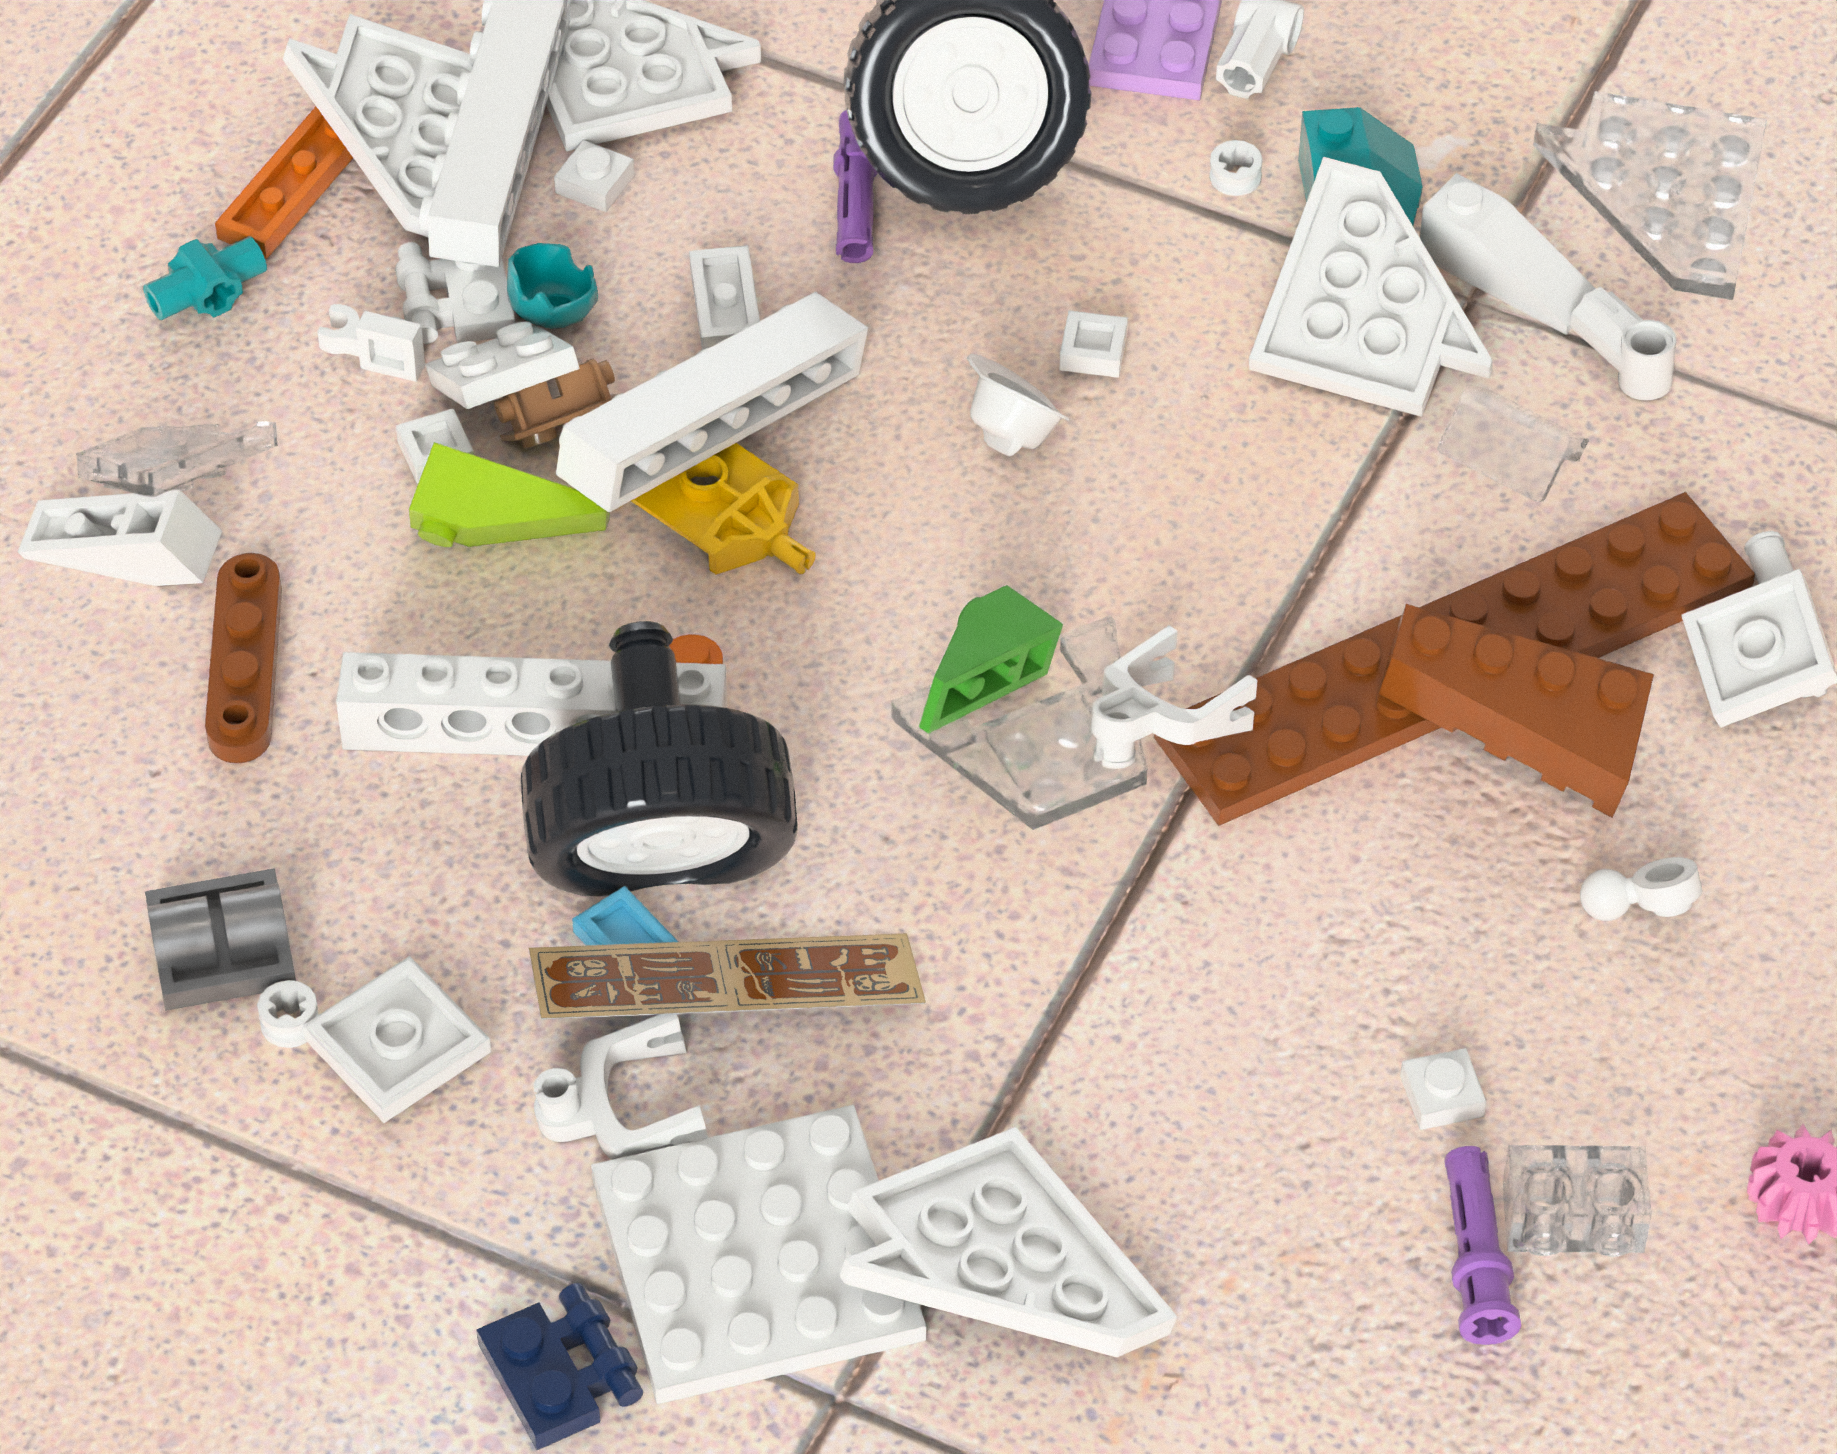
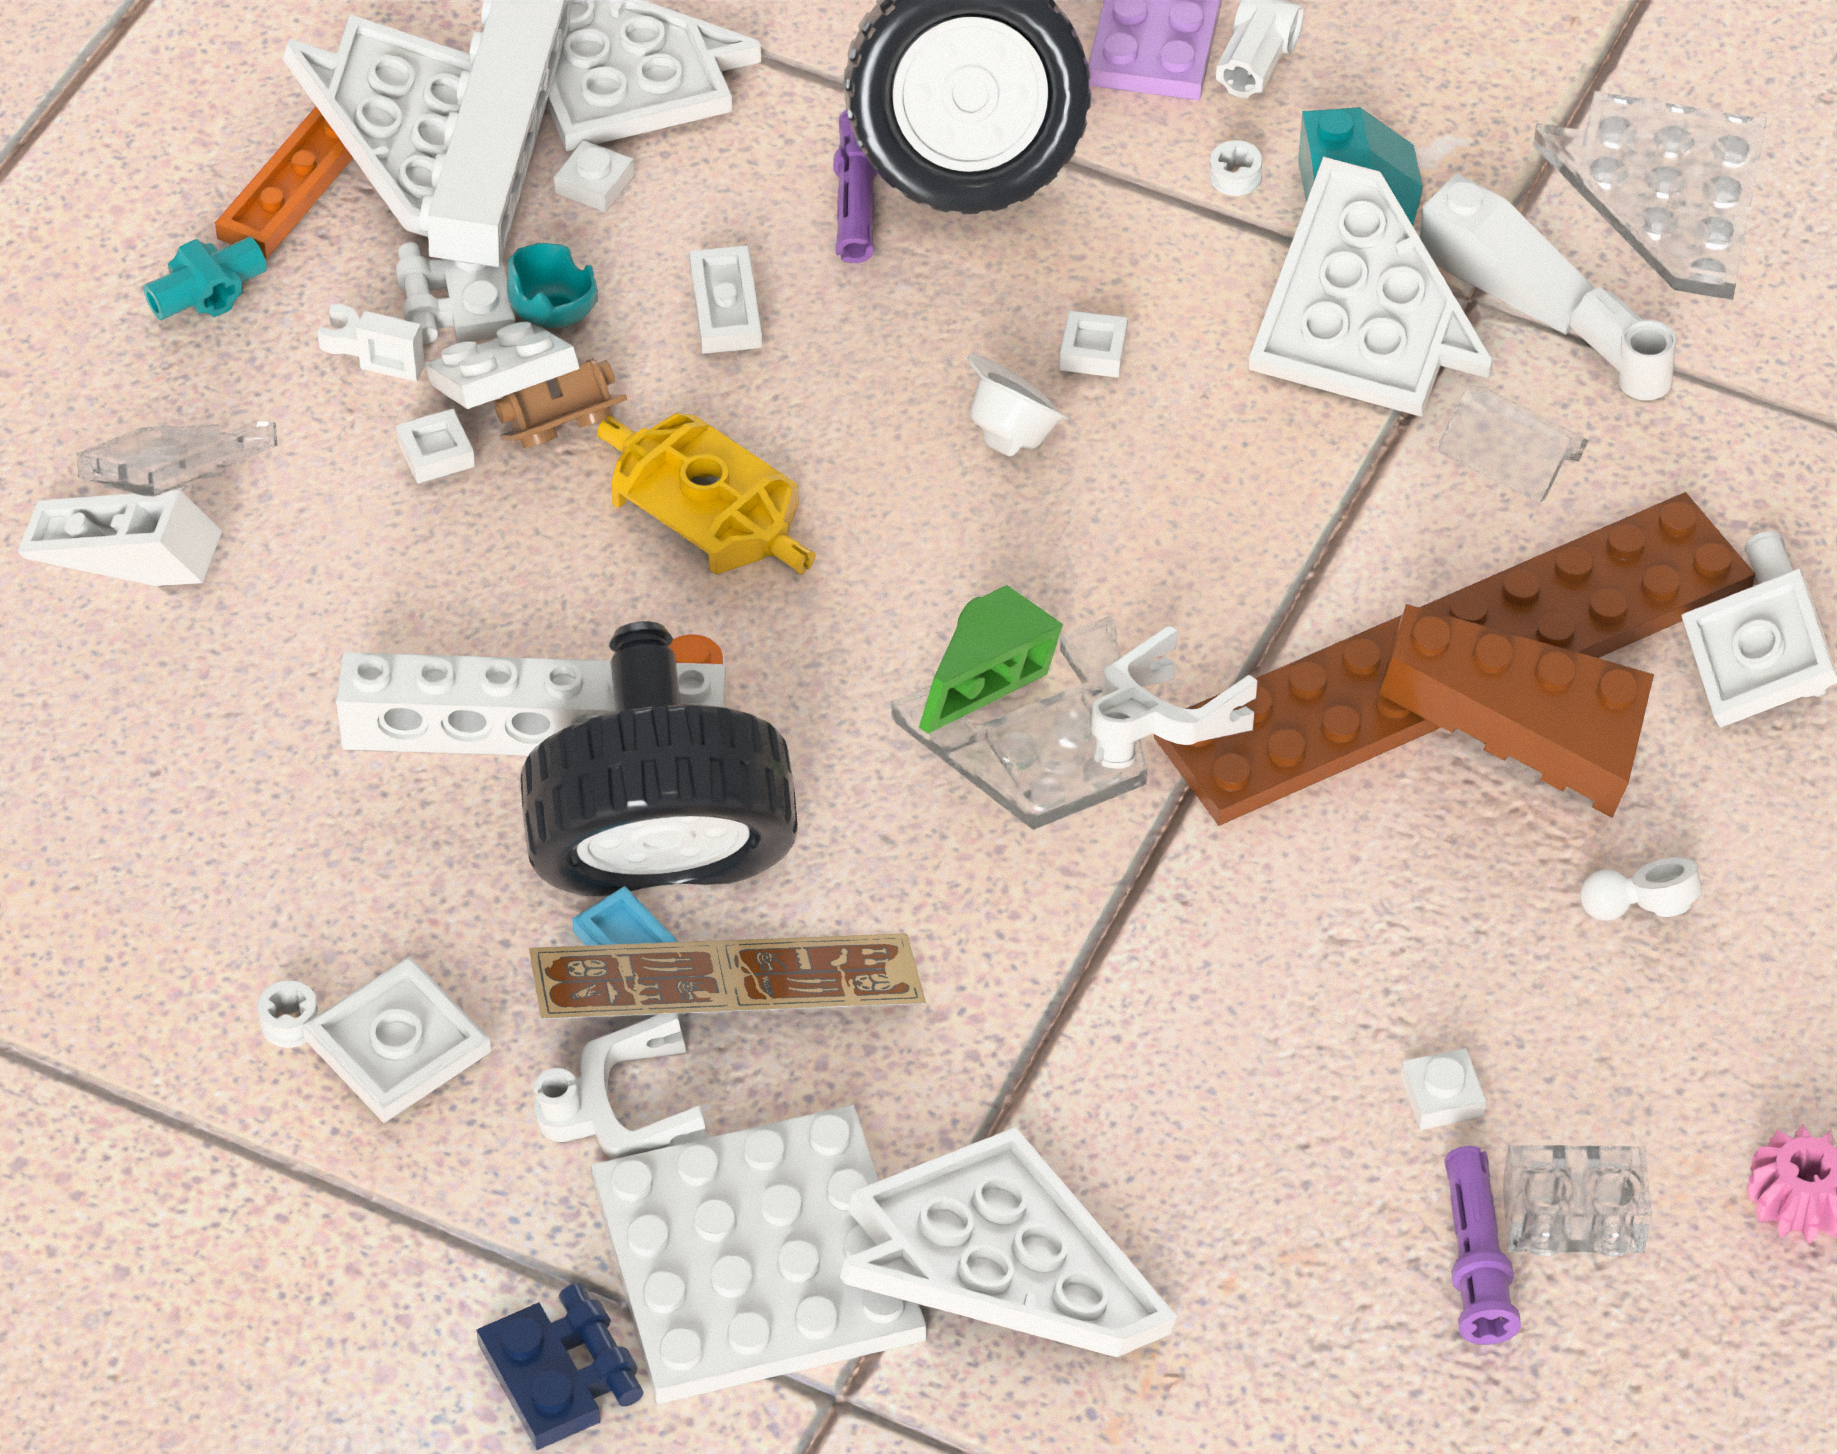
(219, 938): flat silver plate -> none
(243, 658): dark orange plate -> none
(490, 503): lime slope -> none
(710, 401): white brick -> none

